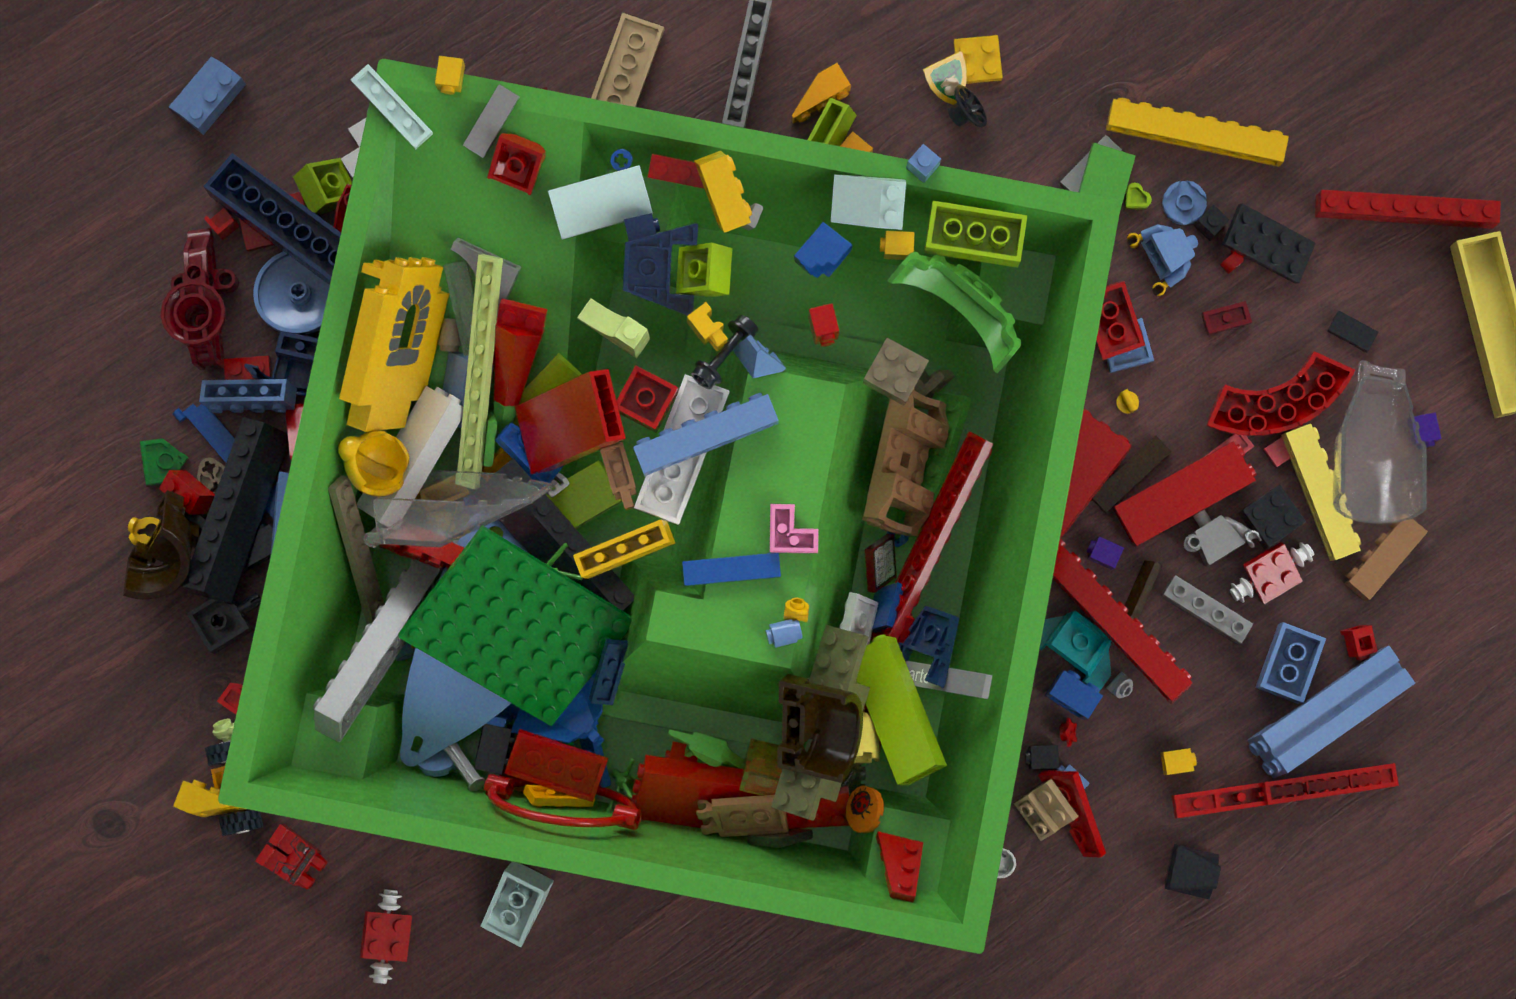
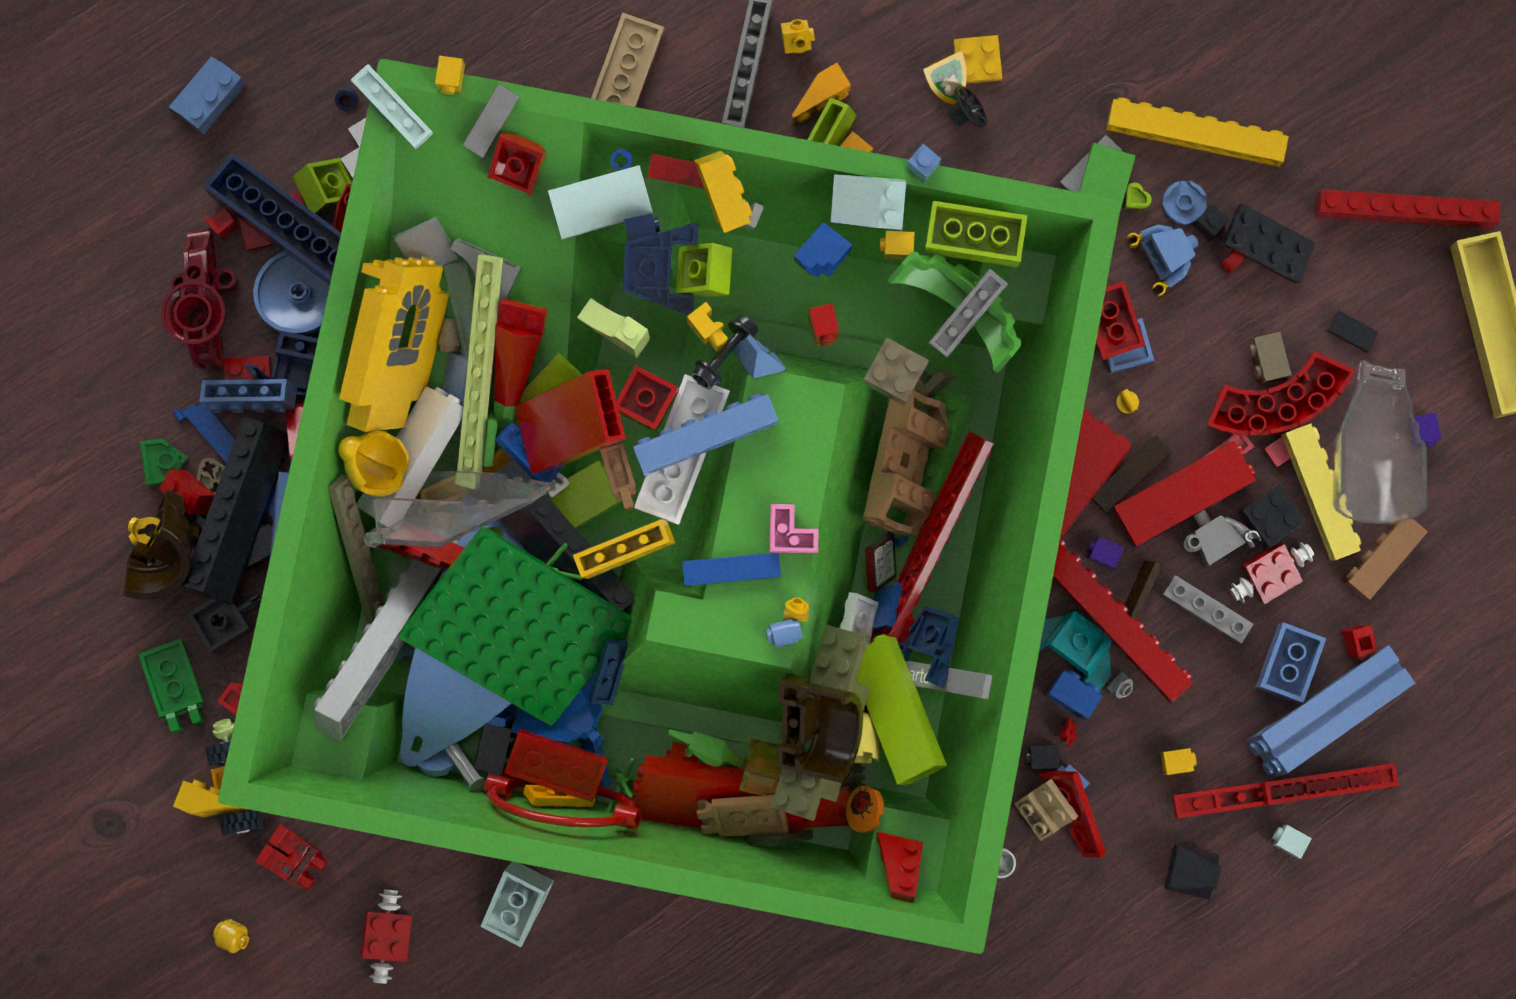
(173, 683): none -> green tile
(231, 936): none -> yellow head
(351, 93): none -> dark blue piece
(427, 241): none -> light grey tile
(797, 36): none -> yellow brick
(968, 313): none -> light grey tile
(1226, 318): dark red plate -> none
(1269, 358): none -> dark tan brick
(1291, 841): none -> light aqua brick

